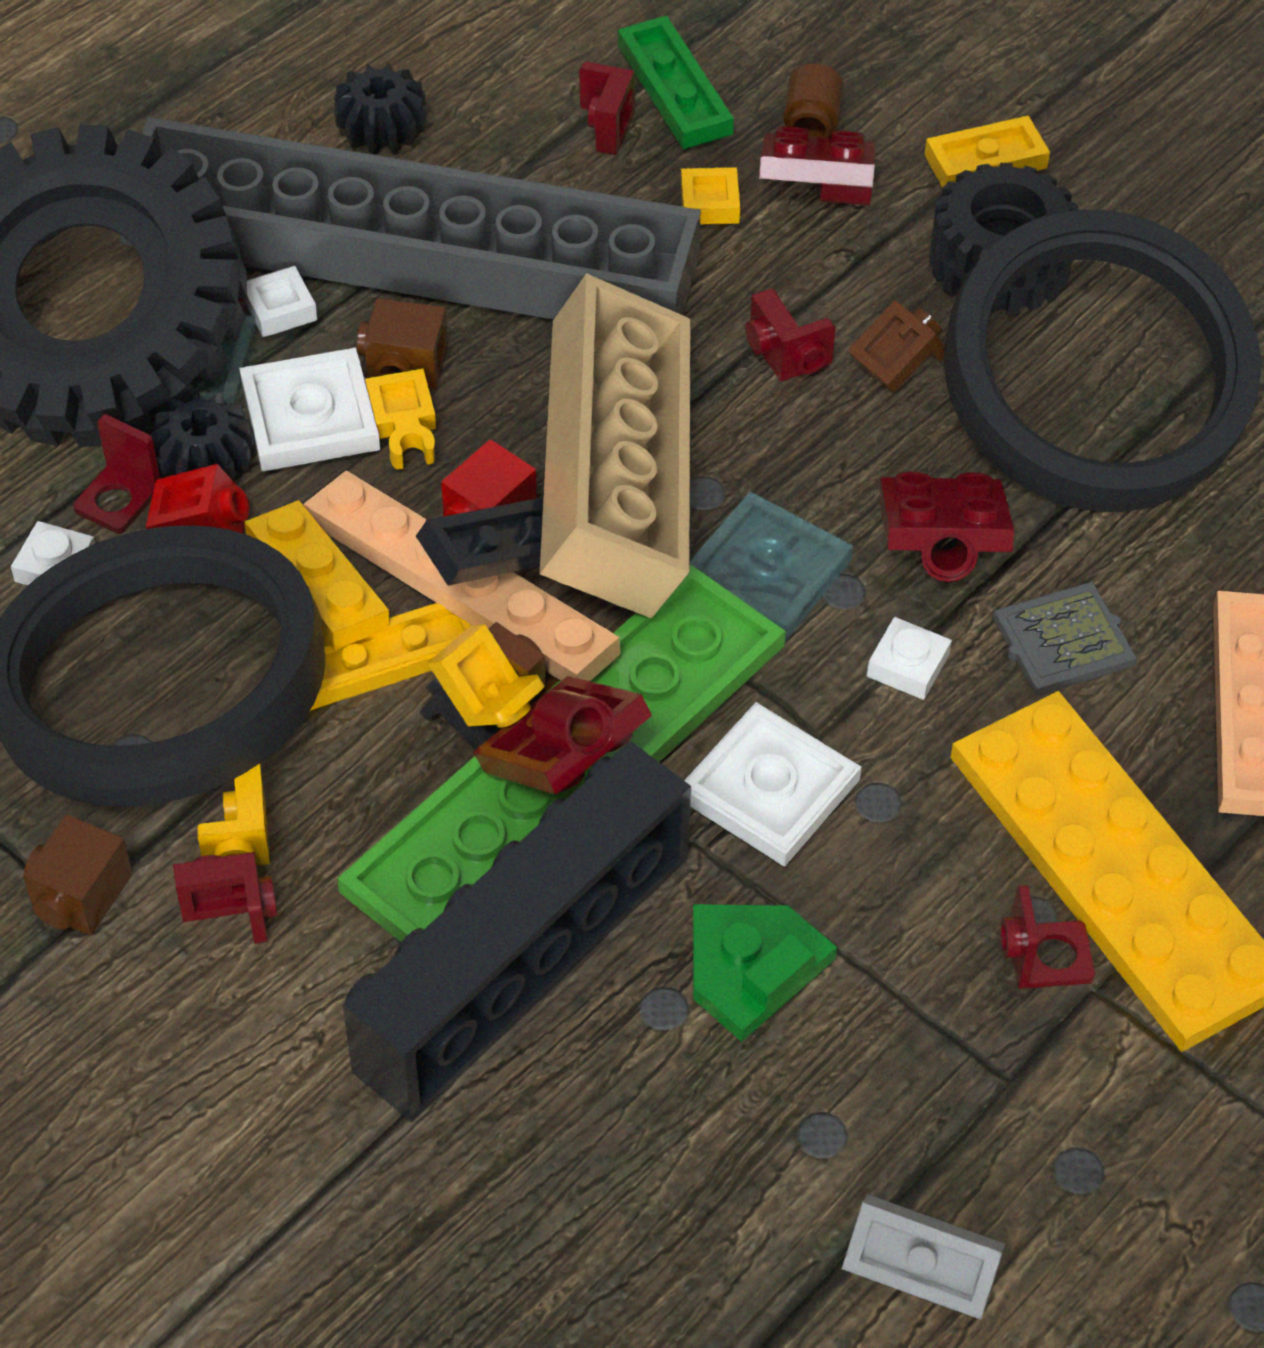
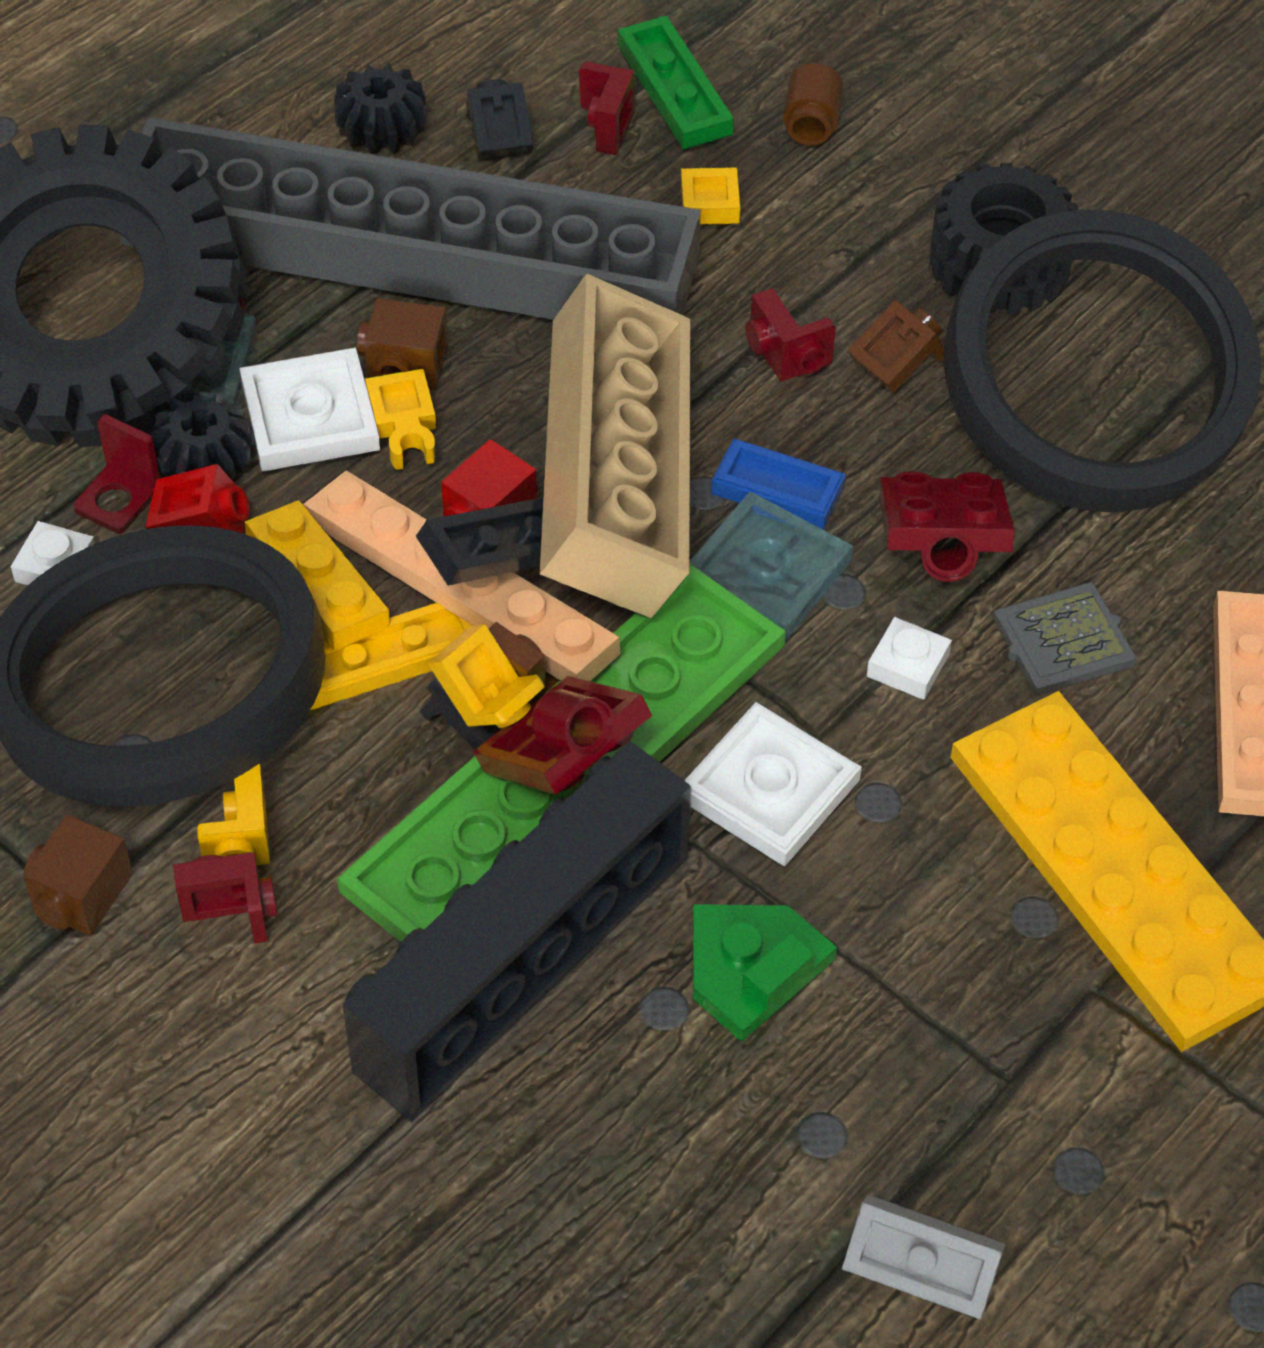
(280, 301): white plate -> none
(499, 119): none -> black bracket
(779, 478): none -> blue tile
(839, 163): dark red plate -> none
(991, 144): yellow plate -> none
(1022, 936): dark red bracket -> none

